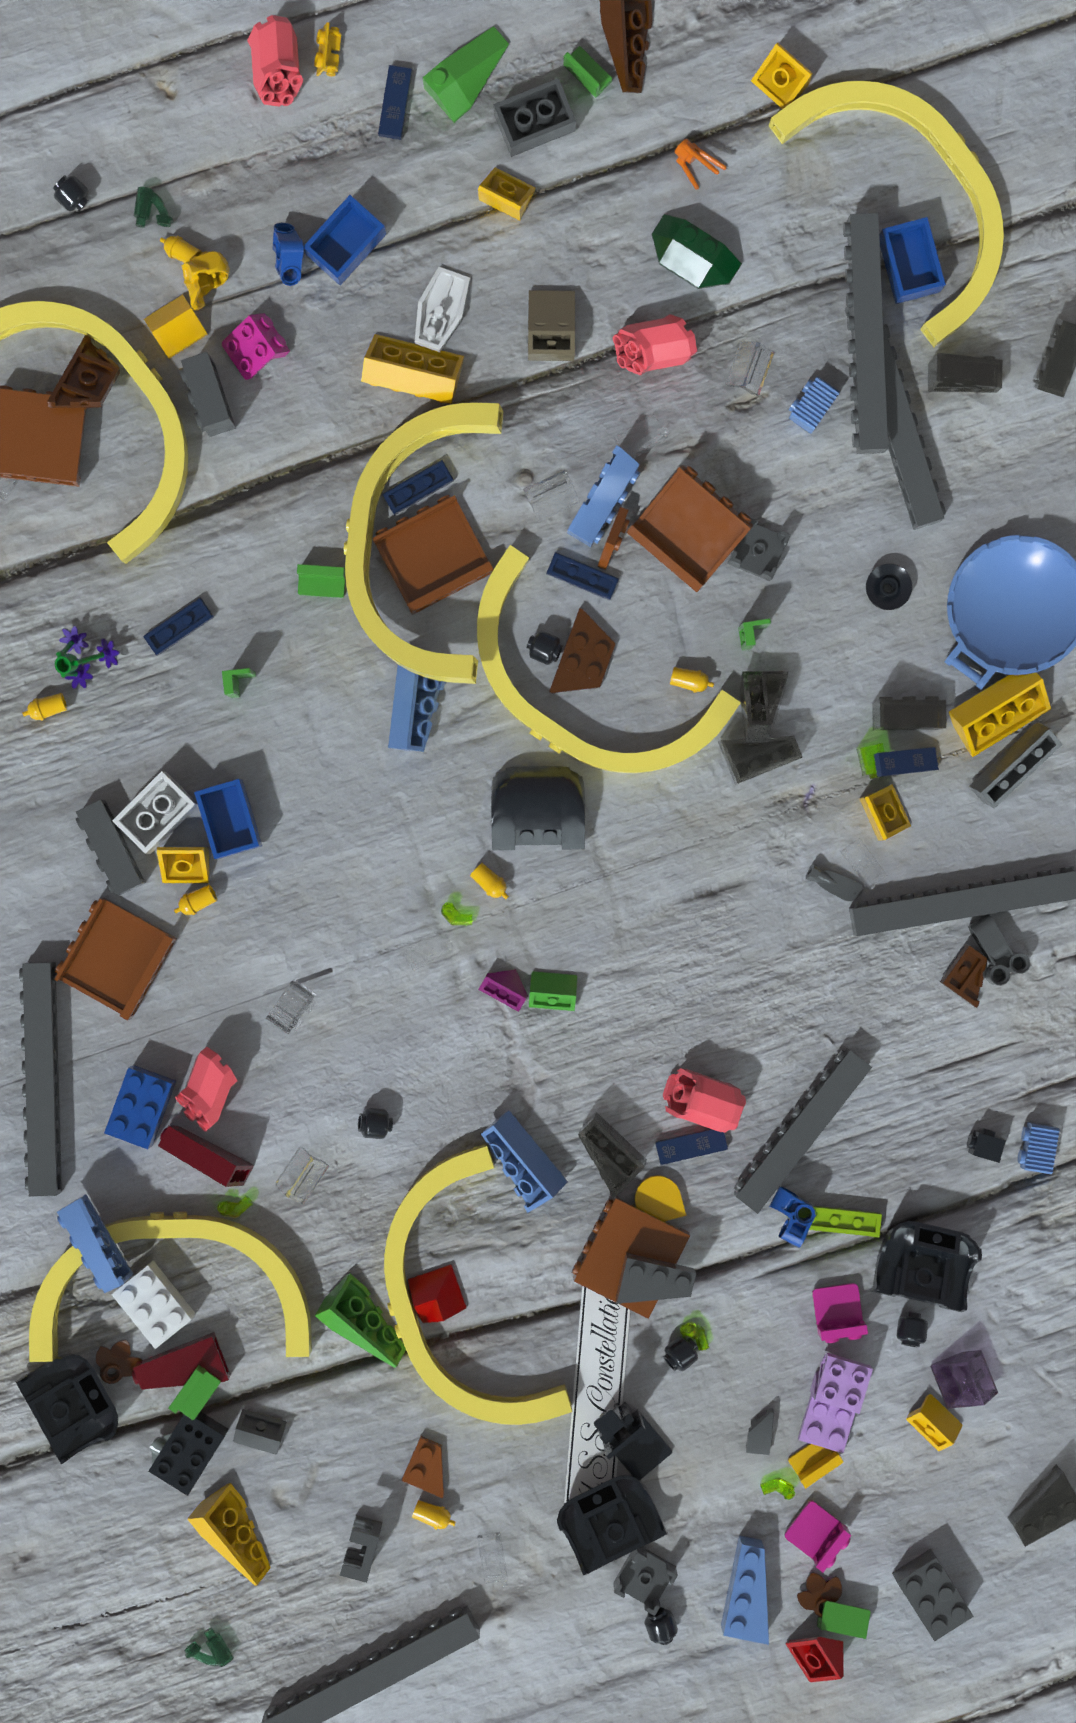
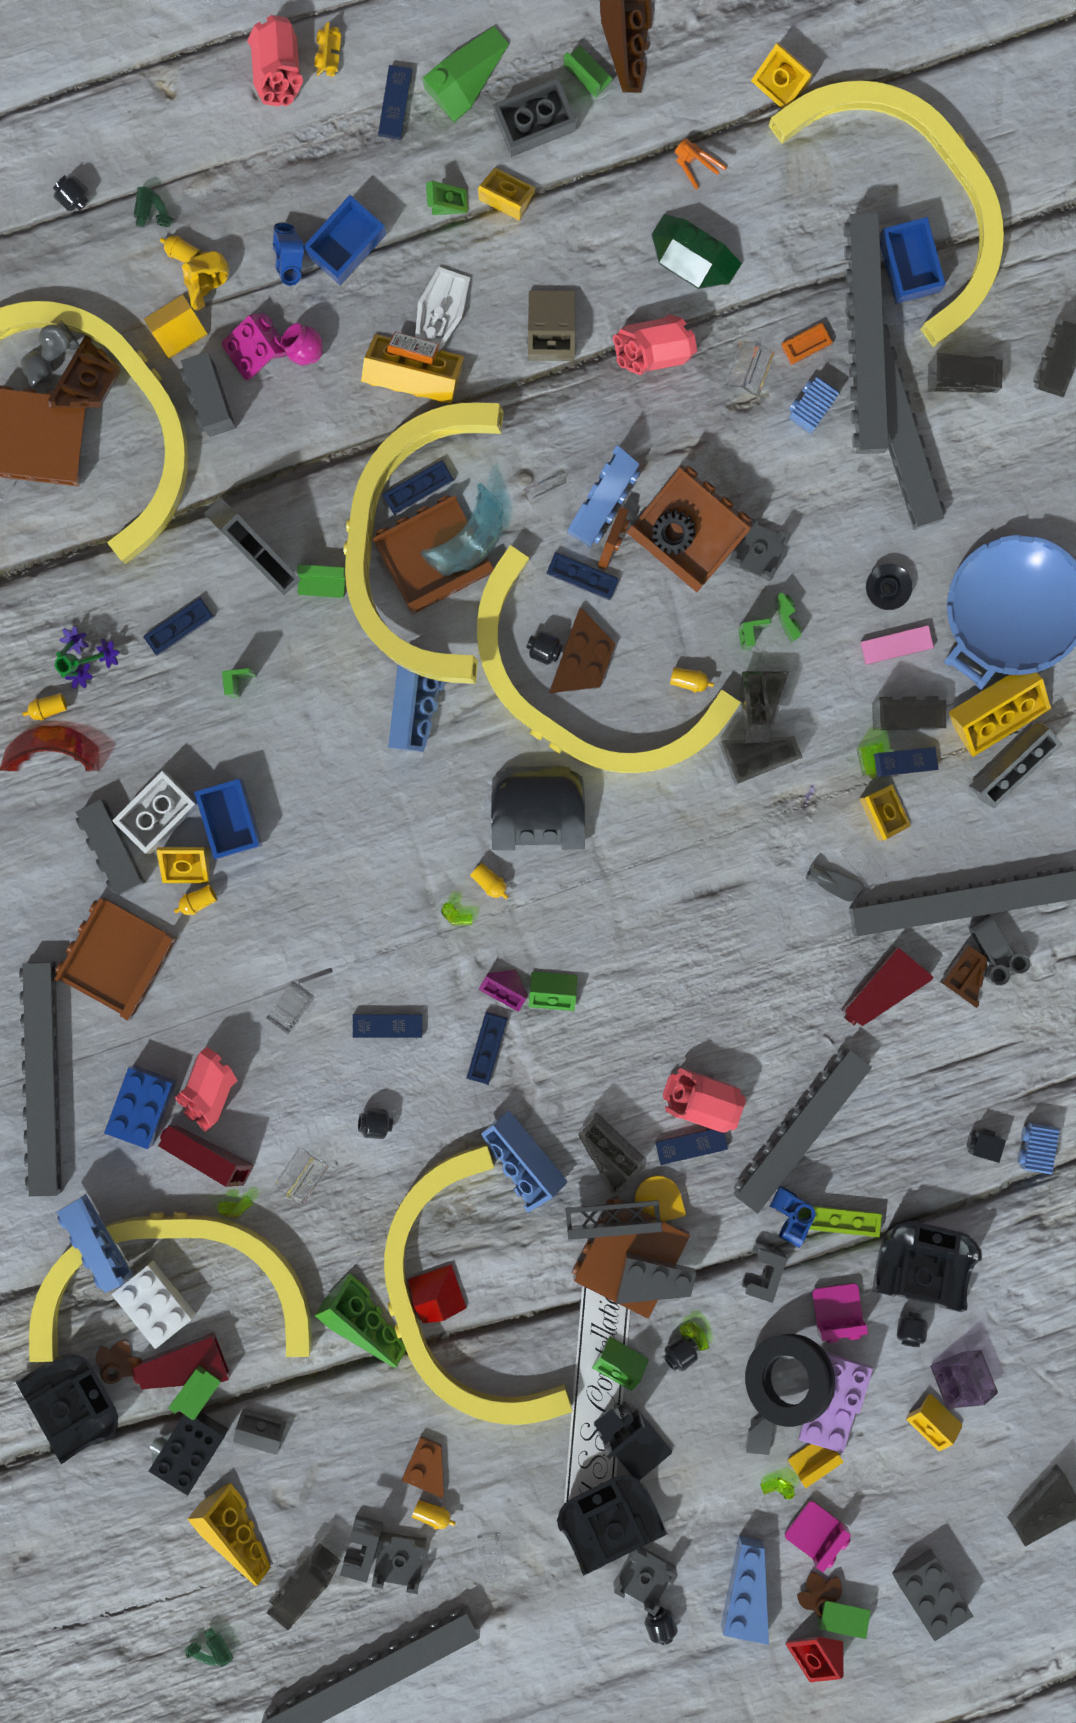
(52, 739): none -> clear red windscreen
(54, 341): none -> dark grey animal
(252, 546): none -> dark grey brick
(302, 344): none -> dark pink piece
(303, 1587): none -> clear smoke wedge
(387, 1025): none -> dark blue tile
(399, 1561): none -> dark grey panel
(413, 348): none -> tile
(446, 198): none -> bright green slope
(473, 541): none -> clear light blue windscreen
(487, 1048): none -> dark blue tile
(614, 1228): none -> dark grey fence
(621, 1364): none -> bright green panel
(670, 544): none -> black tyre
(761, 1390): none -> black tyre
(772, 1272): none -> dark grey panel
(785, 609): none -> bright green slope
(806, 343): none -> orange tile
(887, 985): none -> dark red slope
(896, 645): none -> bright pink tile

